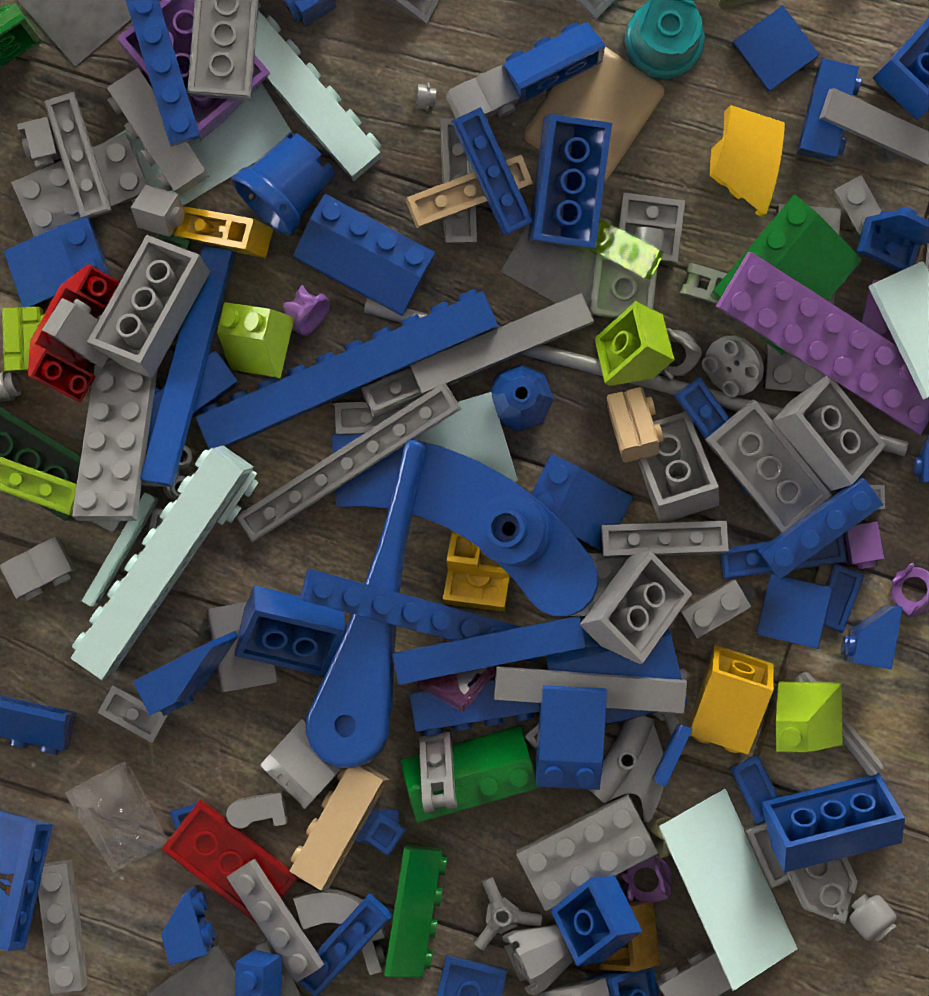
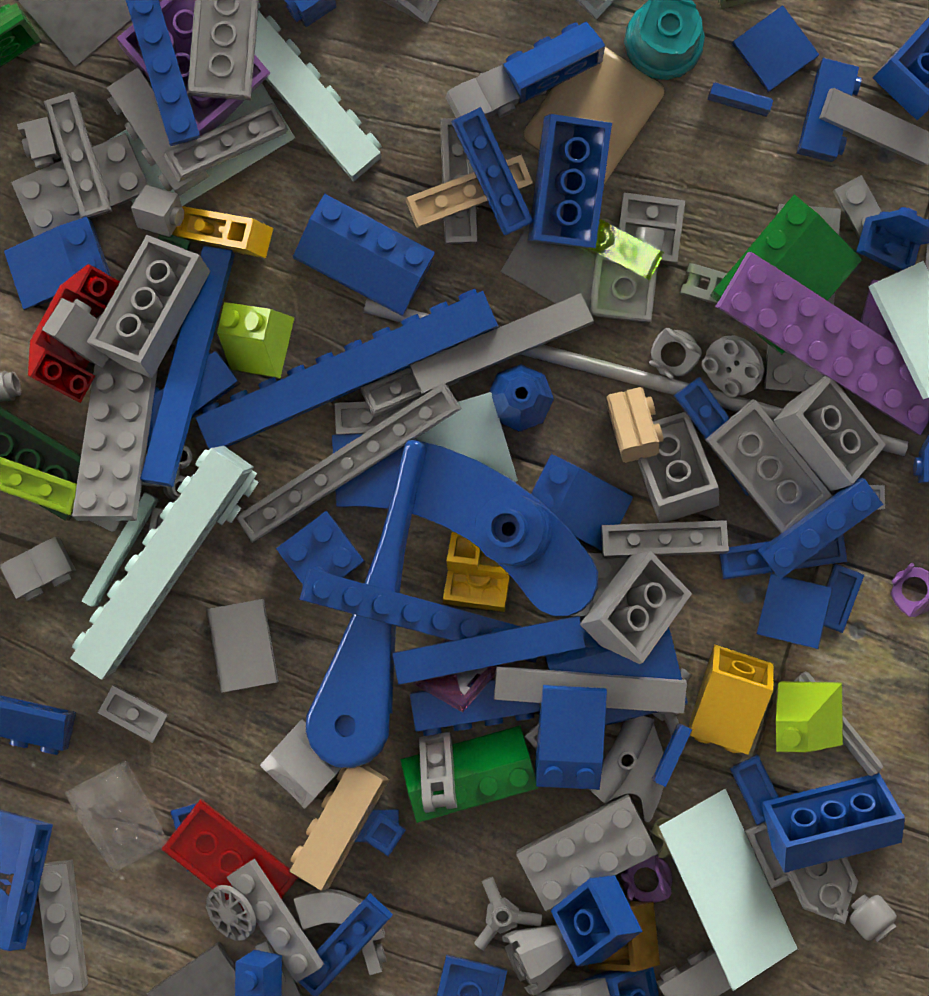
(18, 330): lime brick -> none
(178, 680): blue slope -> none
(187, 931): blue slope -> none
(225, 142): none -> light grey tile
(230, 912): none -> light grey wheel
(257, 808): light grey leg -> none
(284, 182): blue piece -> none
(289, 632): blue slope -> none
(307, 310): medium lavender piece -> none
(321, 548): none -> blue brick
(414, 910): green slope -> none
(425, 97): light grey plate -> none
(634, 346): lime slope -> none
(714, 609): light grey brick -> none
(740, 99): none -> blue tile
(748, 156): yellow slope -> none
(863, 545): medium lavender brick -> none
(874, 639): blue slope -> none

